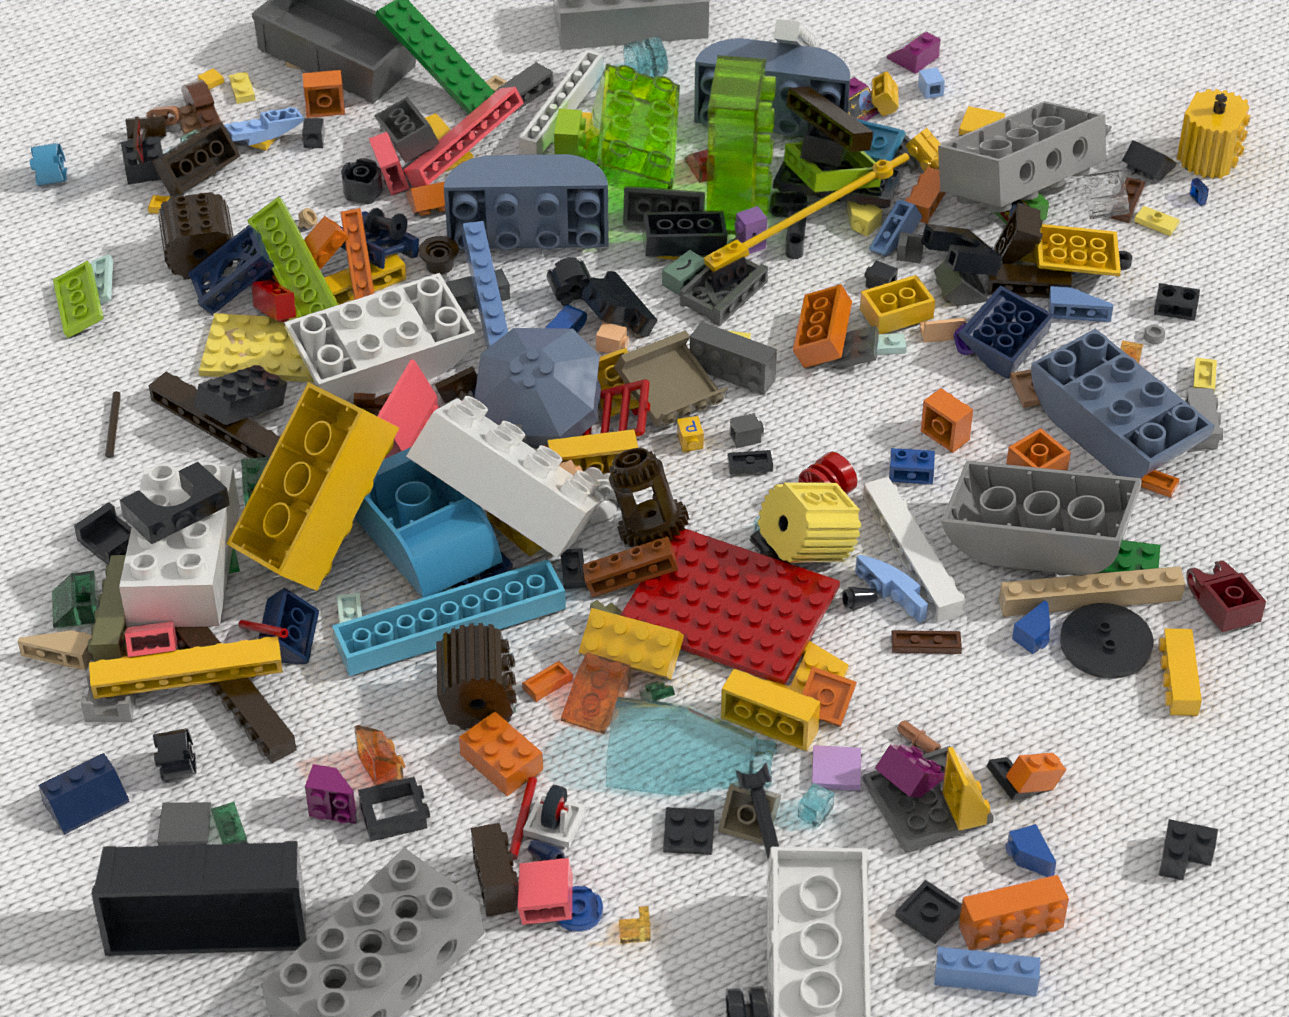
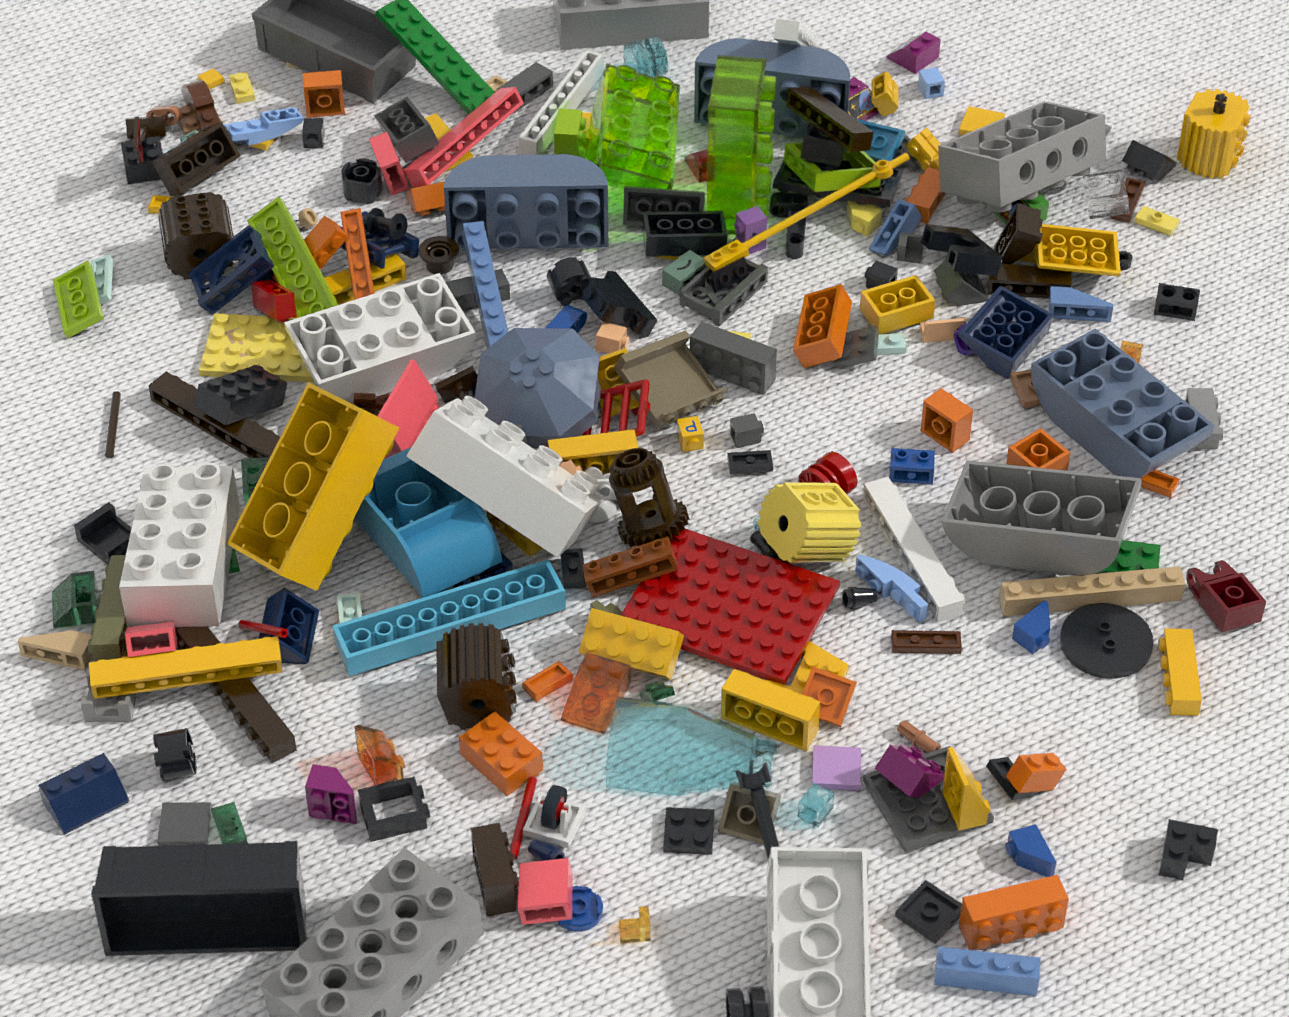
(48, 164): dark azure brick -> none
(158, 521): black arch -> none
(1154, 334): light grey tile -> none
(1199, 191): clear blue tile -> none
(1204, 373): light yellow plate -> none

